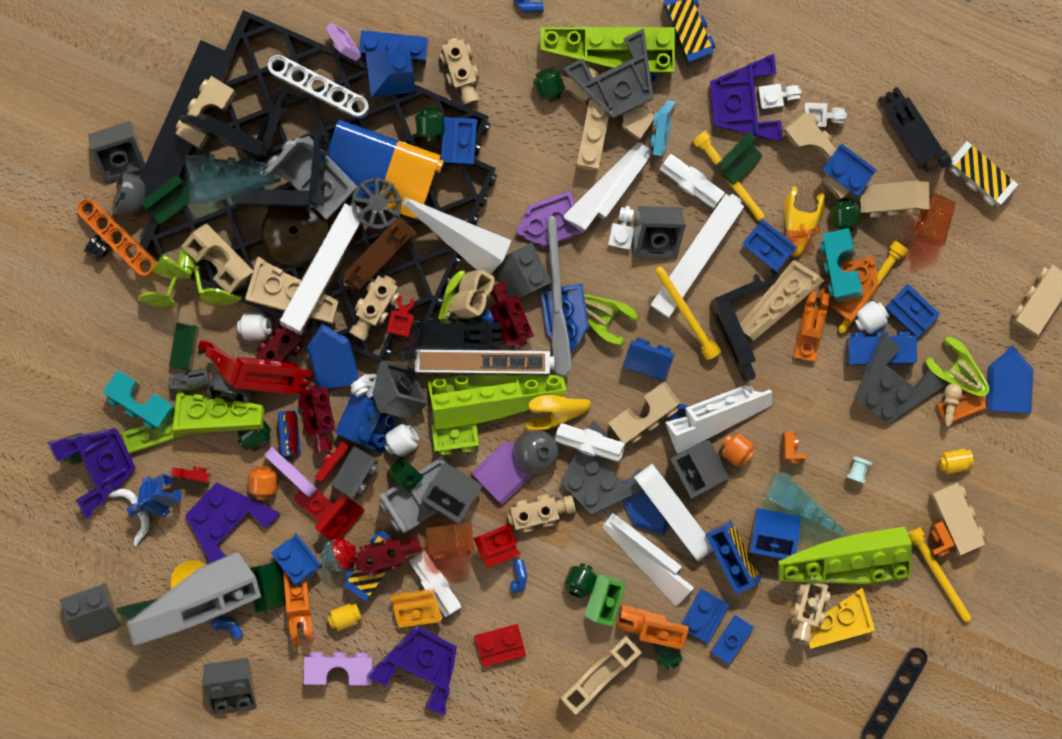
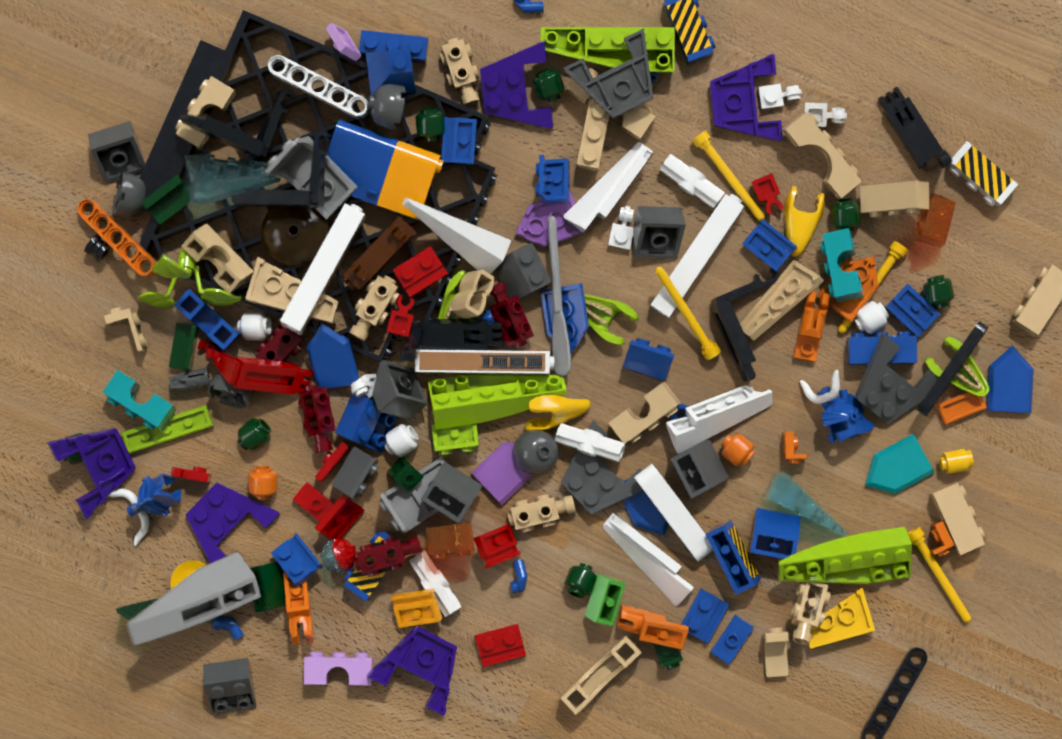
(90, 612): dark grey slope -> none
(118, 315): none -> tan bracket
(204, 415): lime wing -> none
(207, 320): none -> blue arch
(289, 433): slope -> none
(290, 471): lavender beam -> none
(344, 617): yellow brick -> none
(377, 203): dark grey wheel -> none
(387, 105): none -> dark grey cylinder
(420, 271): none -> red plate
(506, 90): none -> dark purple wing
(553, 180): none -> blue bracket
(663, 123): medium azure wing -> none
(739, 159): dark green panel -> none
(766, 190): none -> red plate
(776, 652): none -> tan bracket
(802, 233): clear orange piece -> none
(842, 414): none -> blue helmet
(848, 169): blue plate -> none
(859, 469): light aqua bush -> none
(899, 466): none -> teal tile
(938, 291): none -> dark green head
(952, 368): none -> black beam
(952, 393): tan bar -> none

